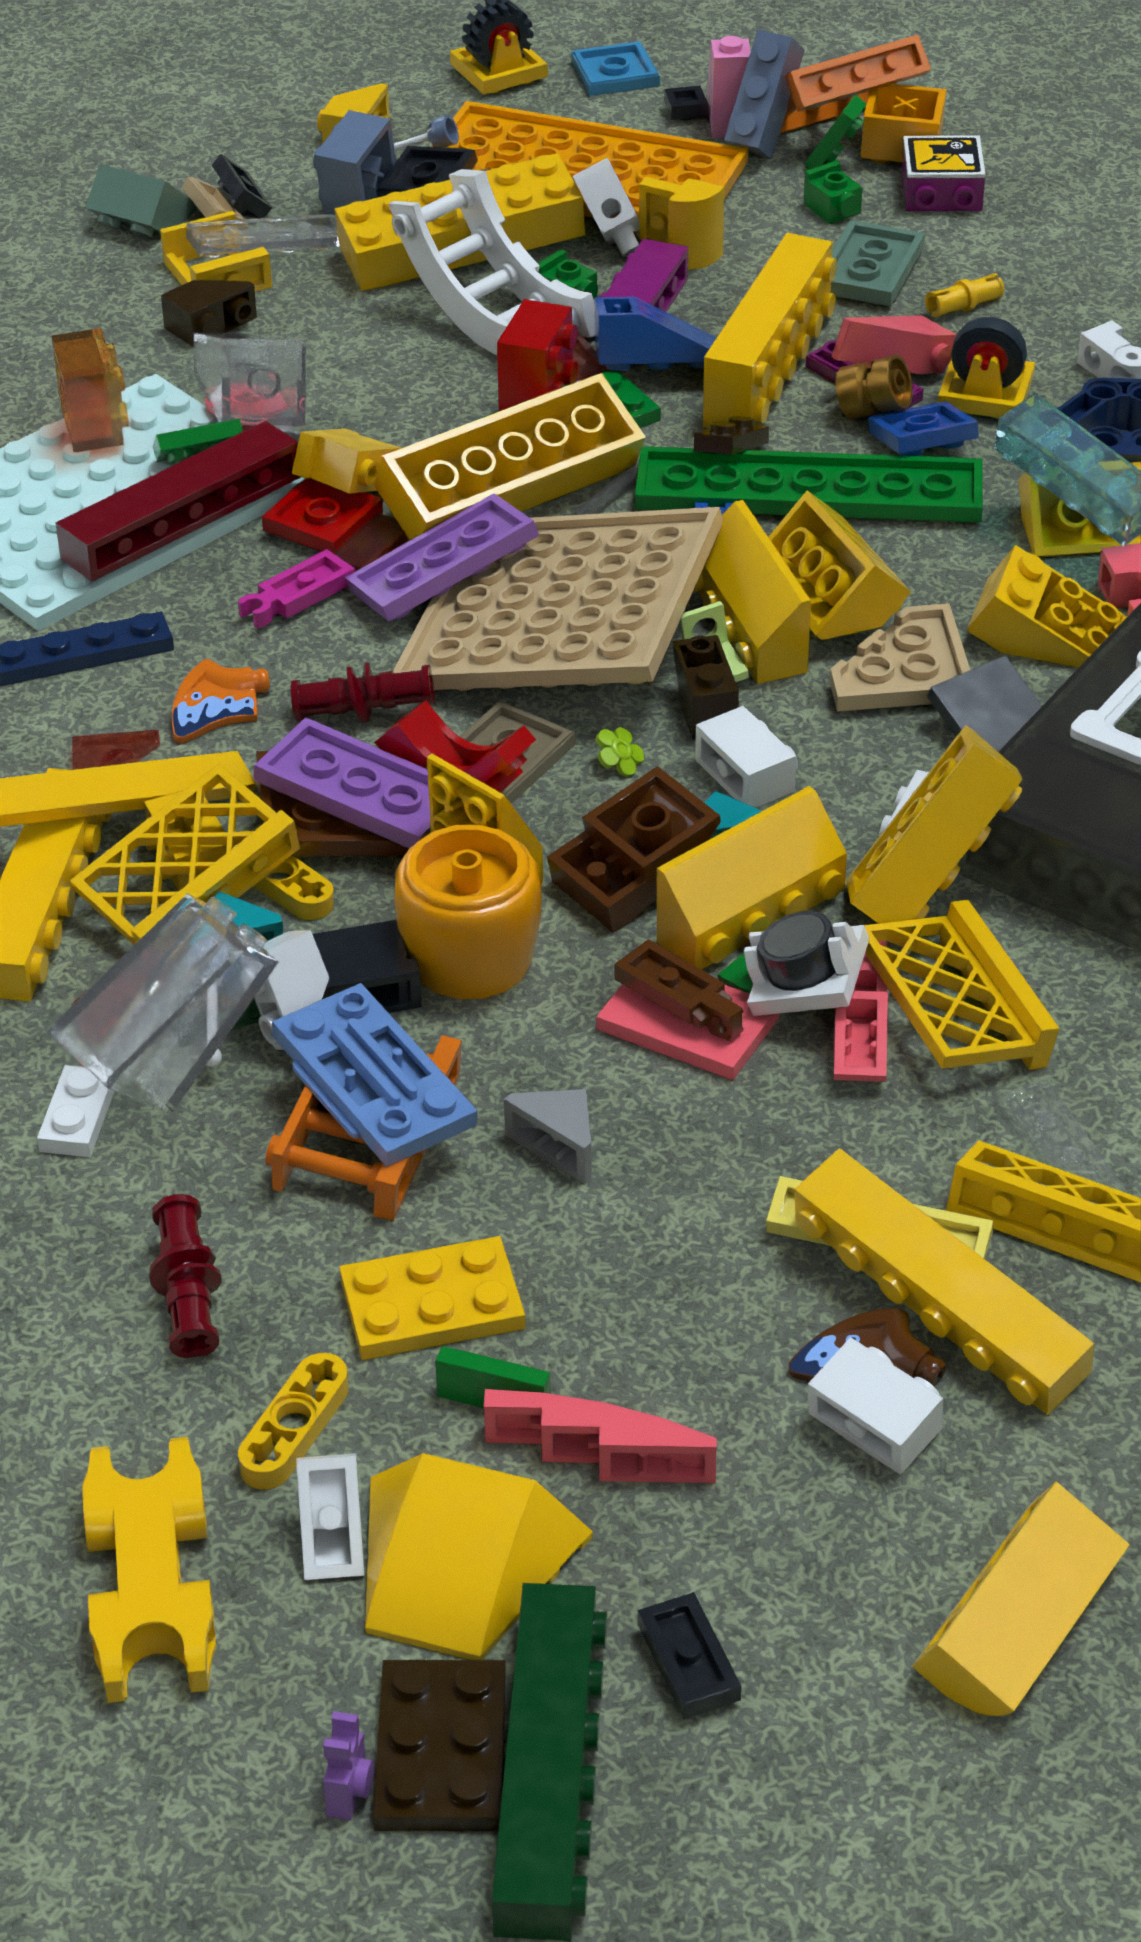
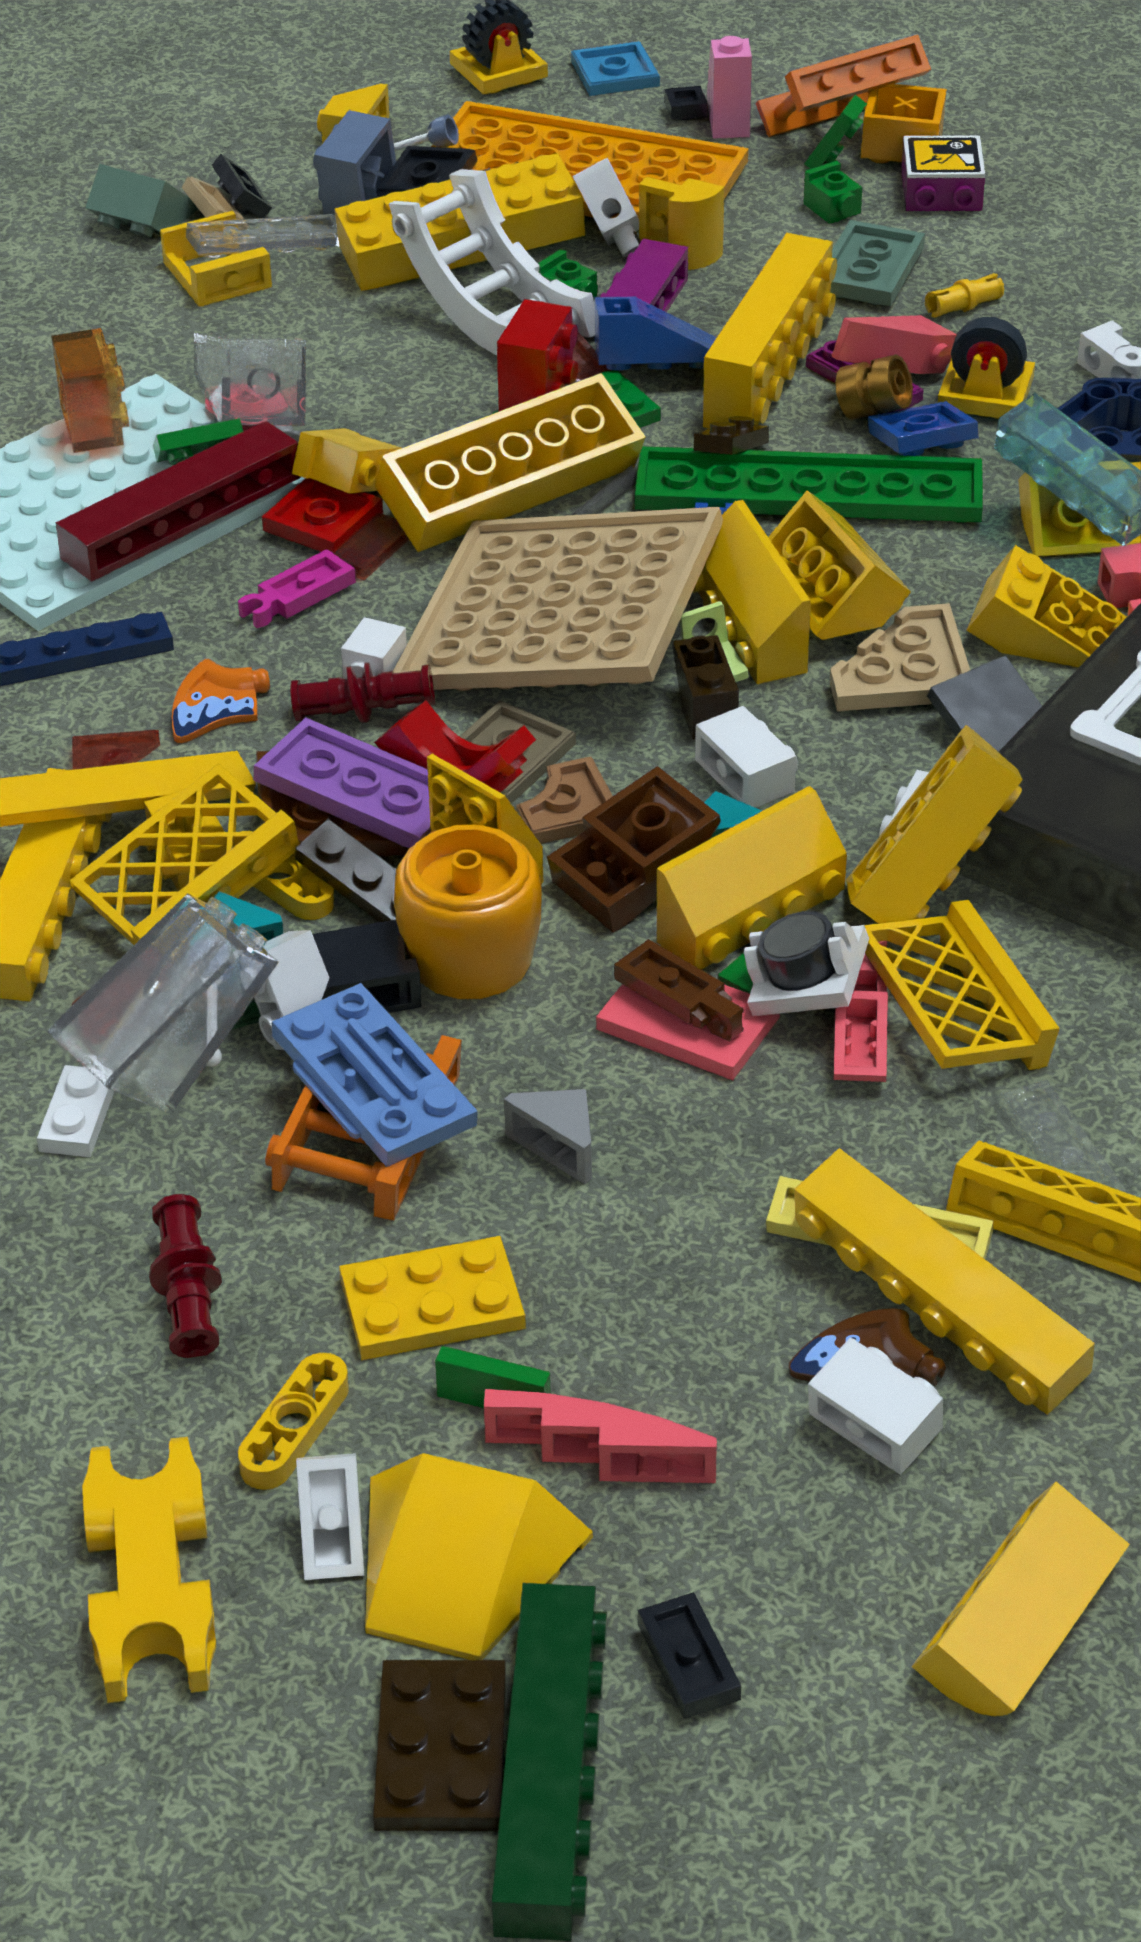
(208, 307): dark brown slope -> none
(348, 1770): medium lavender plate -> none
(350, 869): none -> plate
(373, 643): none -> white brick
(442, 557): medium lavender plate -> none
(569, 794): none -> medium nougat tile
(619, 751): lime plant -> none
(764, 93): sand blue brick -> none

